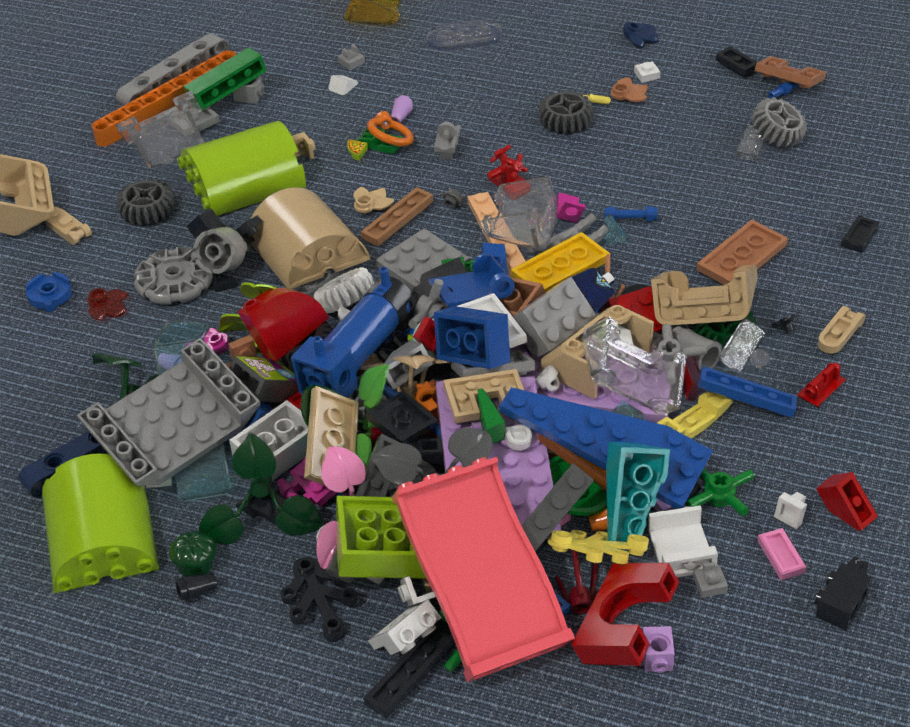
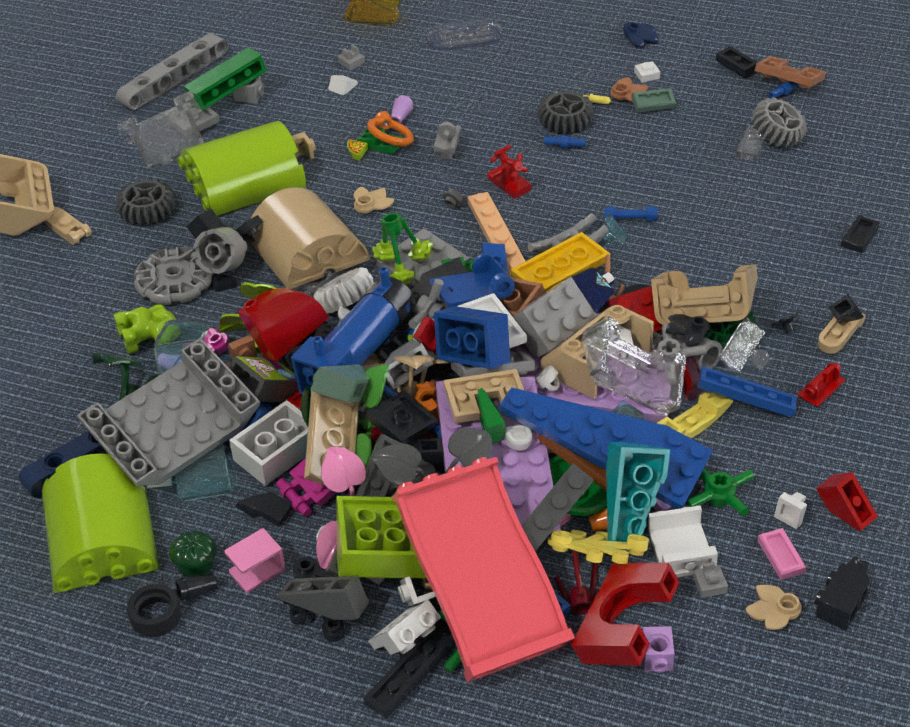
(57, 289): blue plate -> none
(106, 303): clear red plate -> none
(141, 325): none -> lime animal
(153, 102): orange beam -> none
(159, 625): none -> black tyre
(255, 560): none -> bright pink piece
(257, 461): dark green plant -> none
(329, 596): none -> dark grey slope
(341, 382): none -> sand green slope
(384, 251): none -> plant
(397, 216): medium nougat plate -> none
(524, 215): clear windscreen -> none
(565, 141): none -> blue bar
(569, 207): dark pink bracket -> none
(653, 100): none -> sand green plate
(691, 327): none -> black plate
(747, 246): nougat plate -> none
(773, 606): none -> tan plate
(845, 310): none -> black slope

